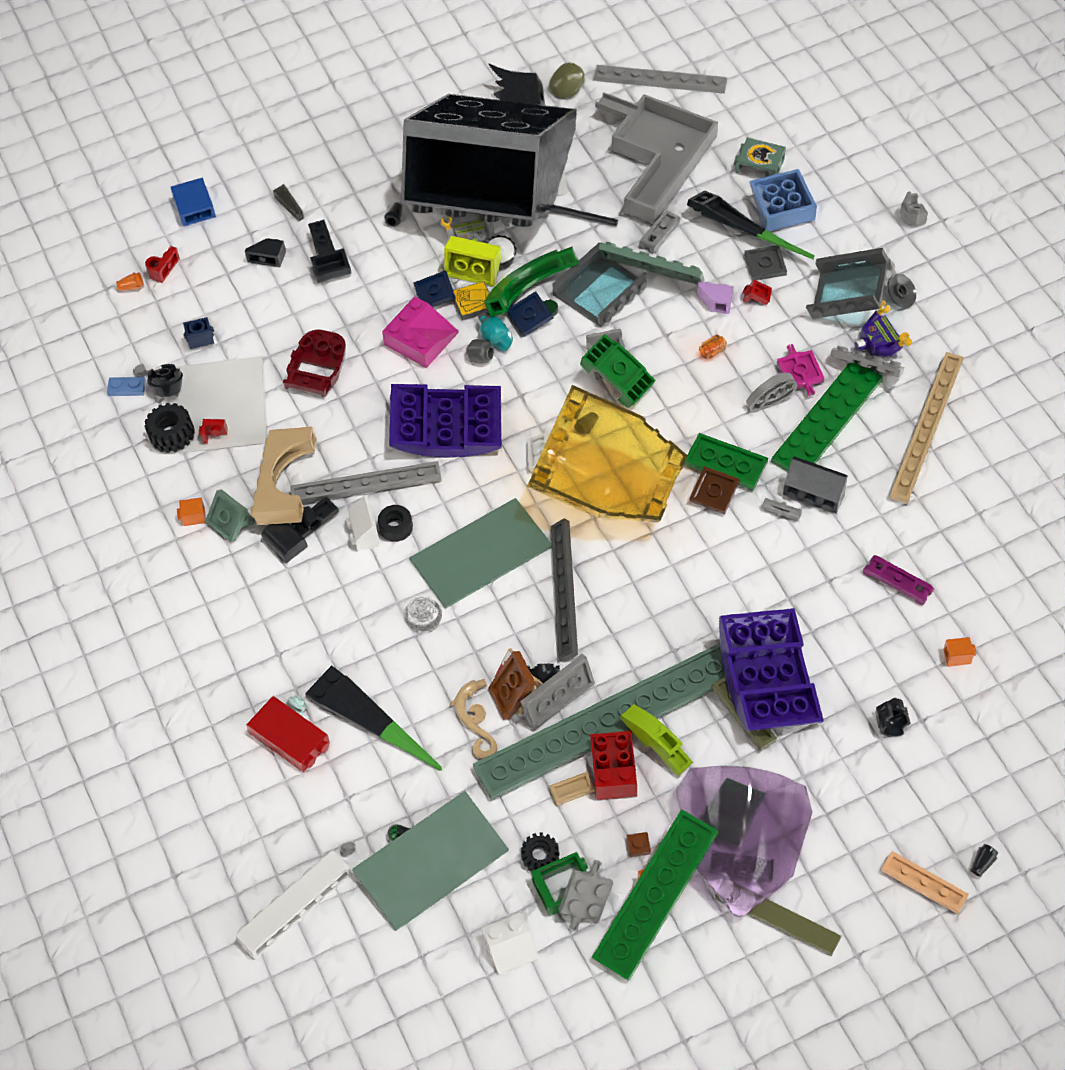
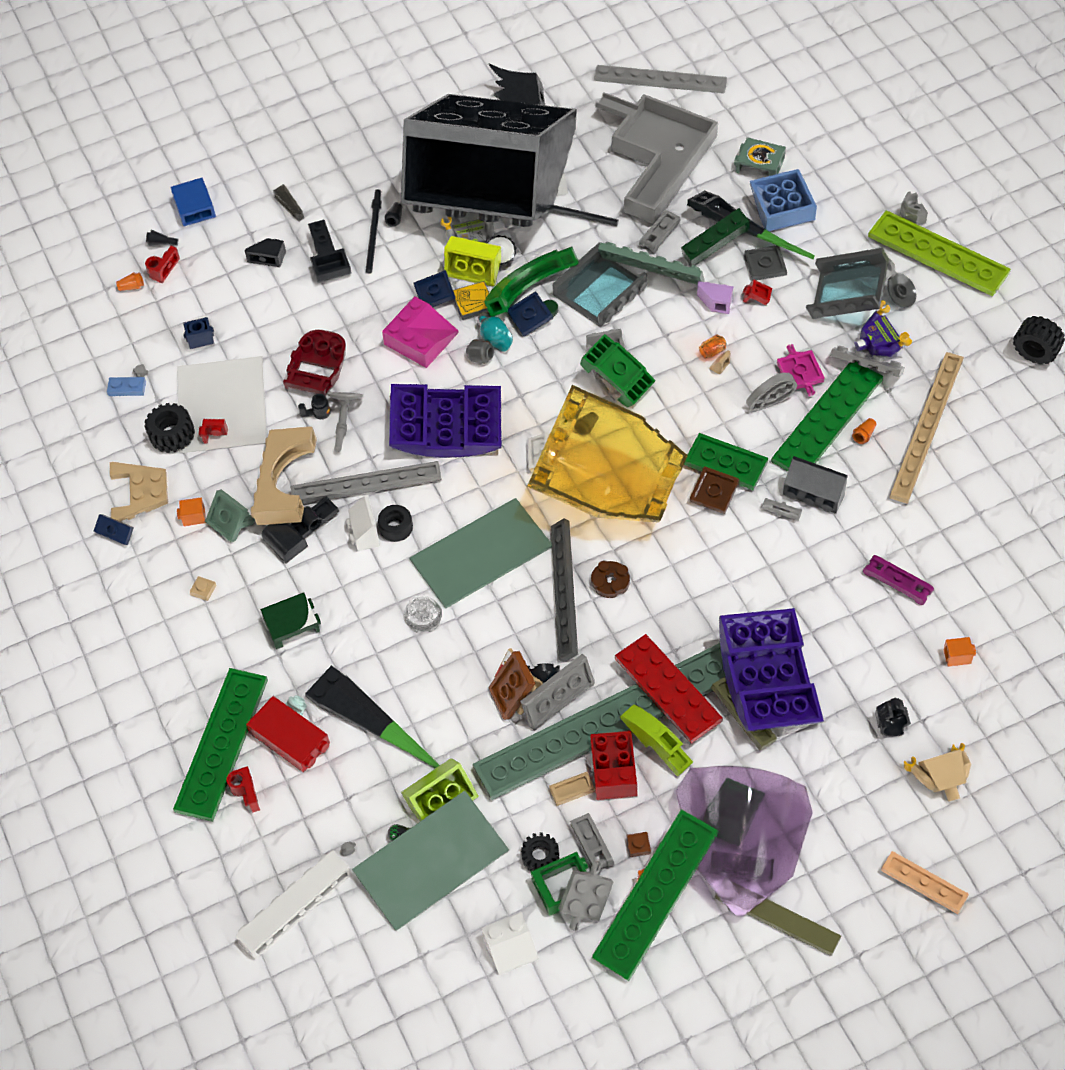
(113, 529): none -> dark blue plate
(147, 489): none -> tan wing
(155, 238): none -> black cone
(165, 381): black cone -> none
(203, 588): none -> tan plate
(220, 745): none -> green plate
(244, 789): none -> red plate
(290, 618): none -> dark green panel
(320, 407): none -> black piece
(341, 427): none -> light grey dish
(376, 206): none -> black bar
(438, 789): none -> lime slope
(471, 722): tan plant -> none
(566, 80): olive piece -> none
(591, 840): none -> light grey plate
(610, 569): none -> reddish brown plate
(668, 688): none -> red plate
(715, 237): none -> dark green brick
(721, 362): none -> tan slope
(864, 431): none -> orange cone
(939, 253): none -> lime plate
(943, 771): none -> tan torso
(984, 859): black cone -> none
(1039, 340): none -> black tyre

